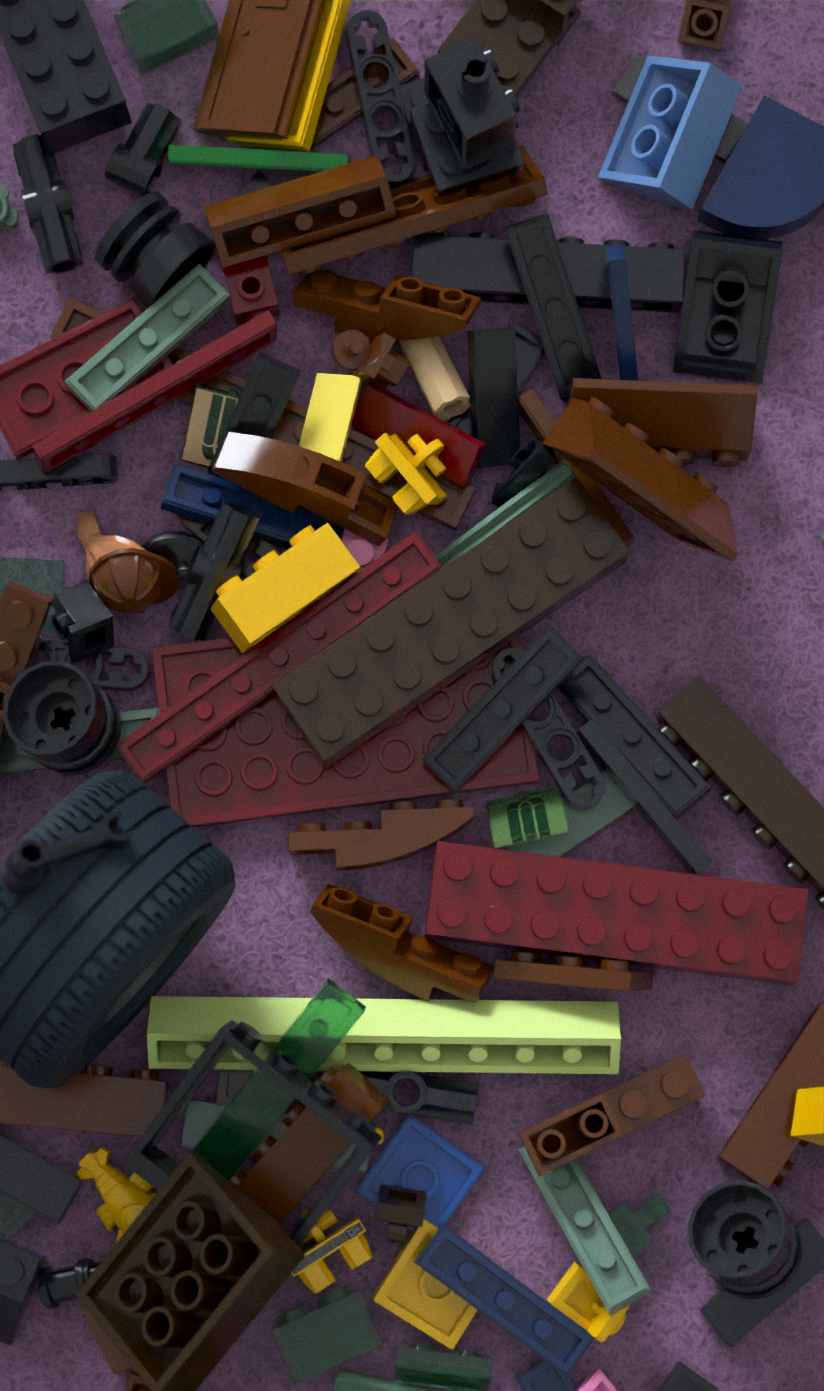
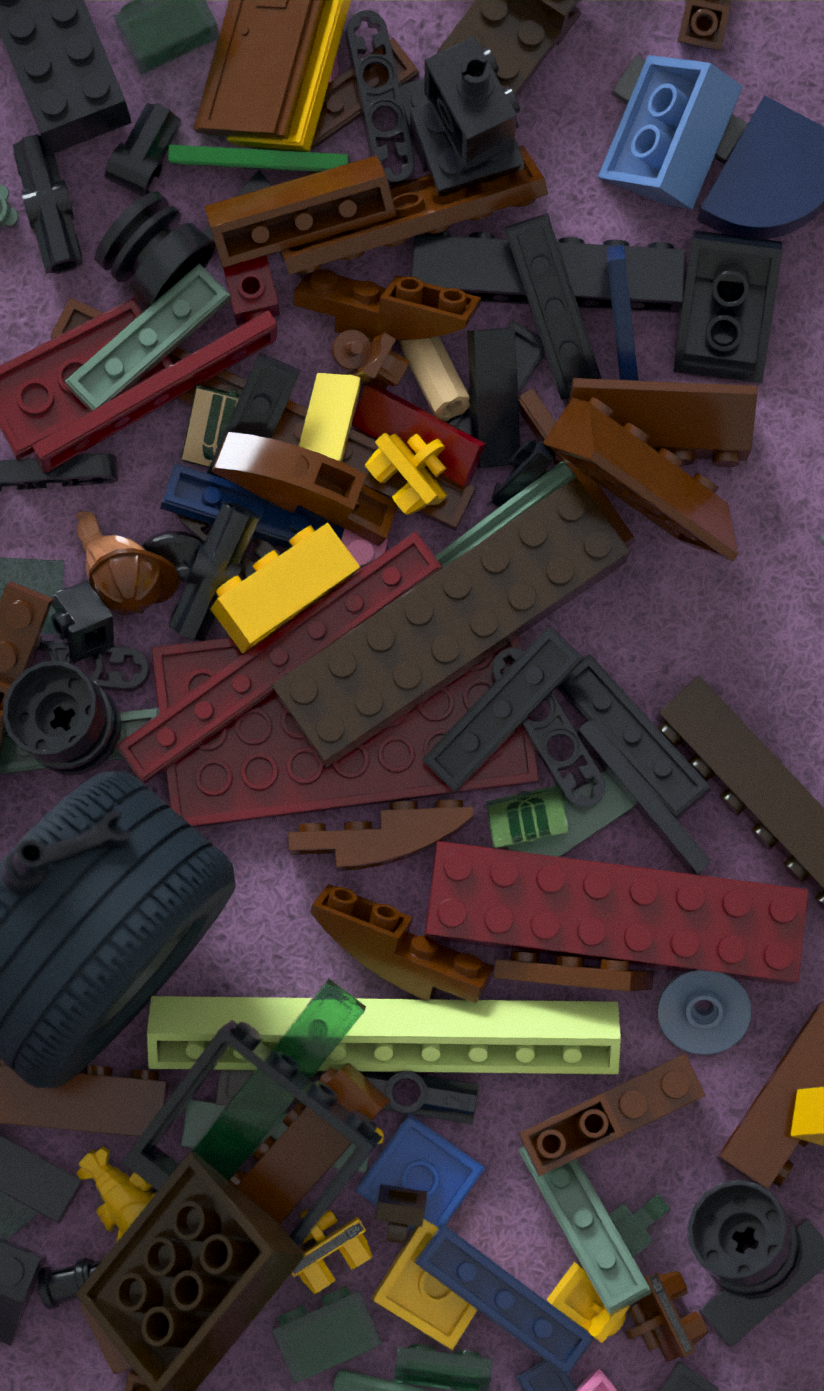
(659, 1321): none -> reddish brown hips
(704, 1030): none -> sand blue dish

